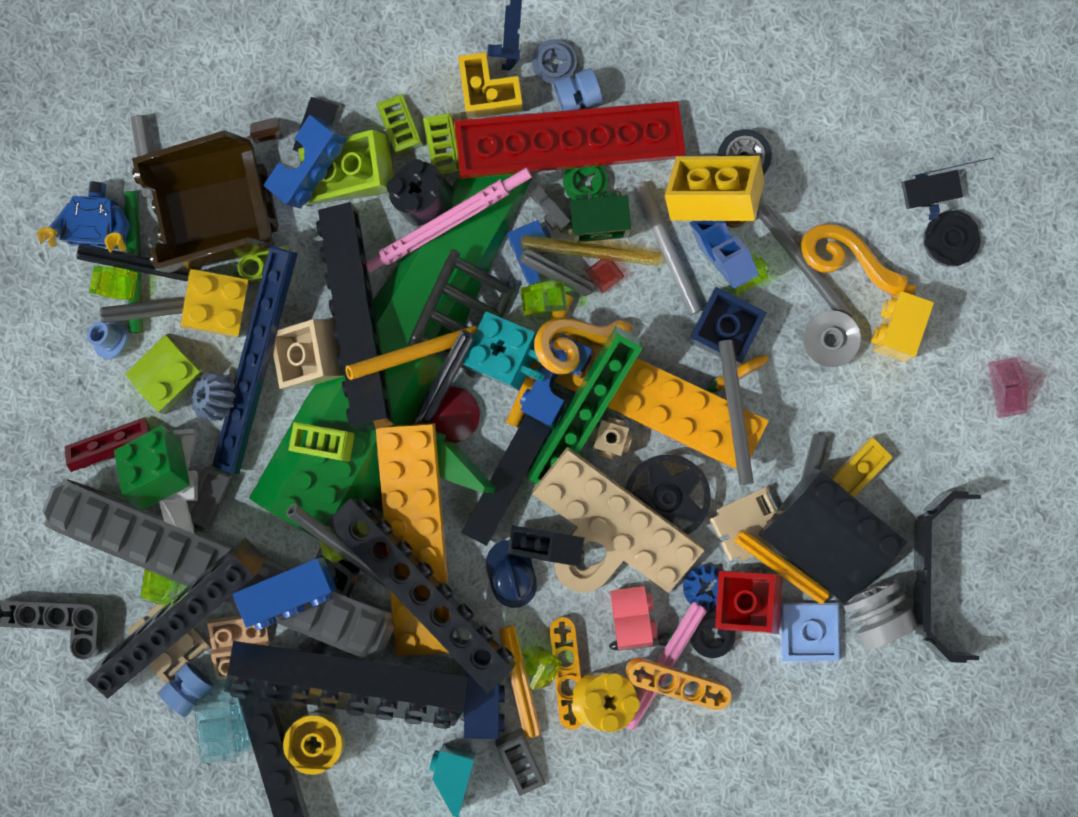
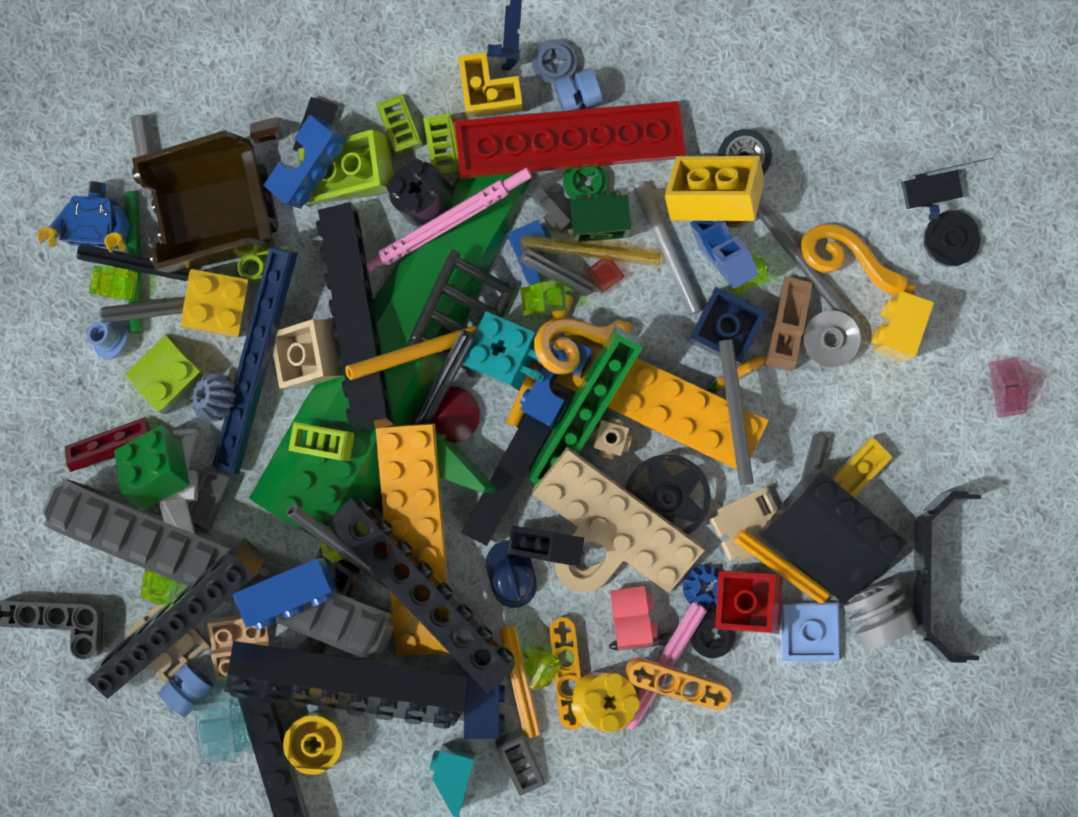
(788, 324): none -> medium nougat slope

